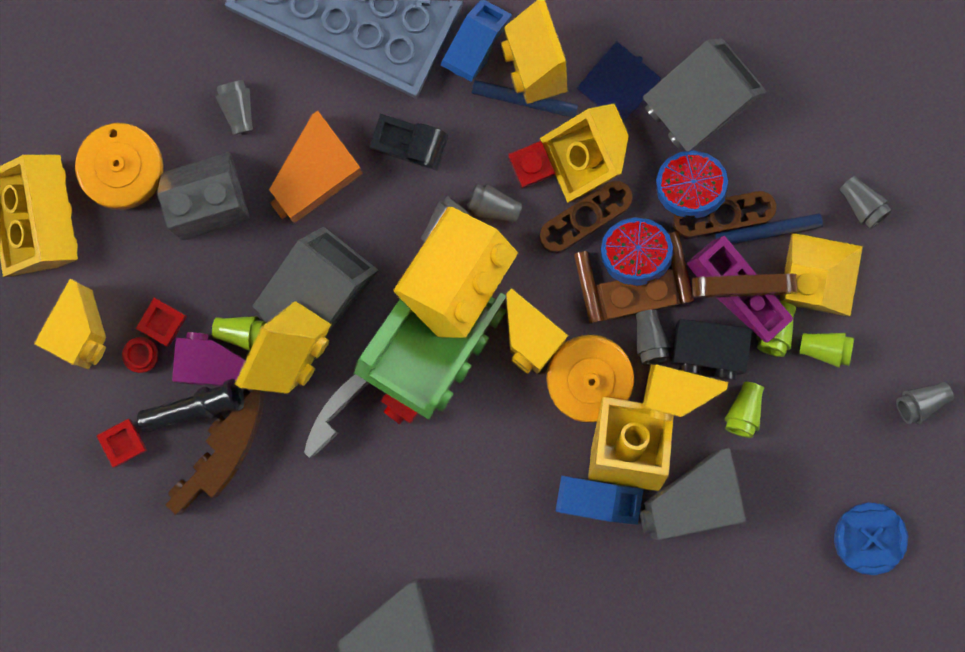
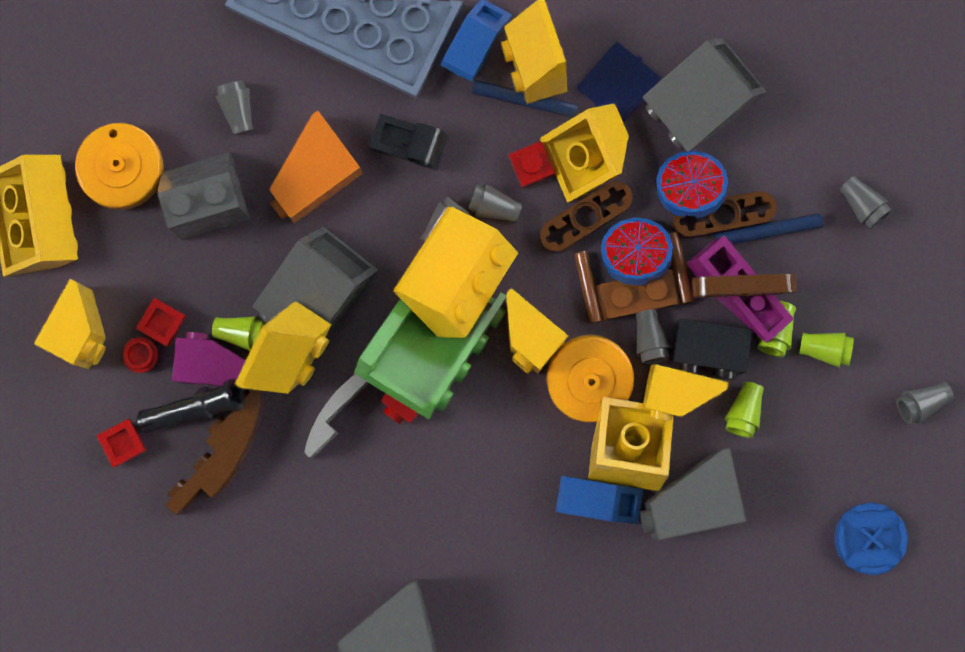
(824, 274): yellow slope -> none

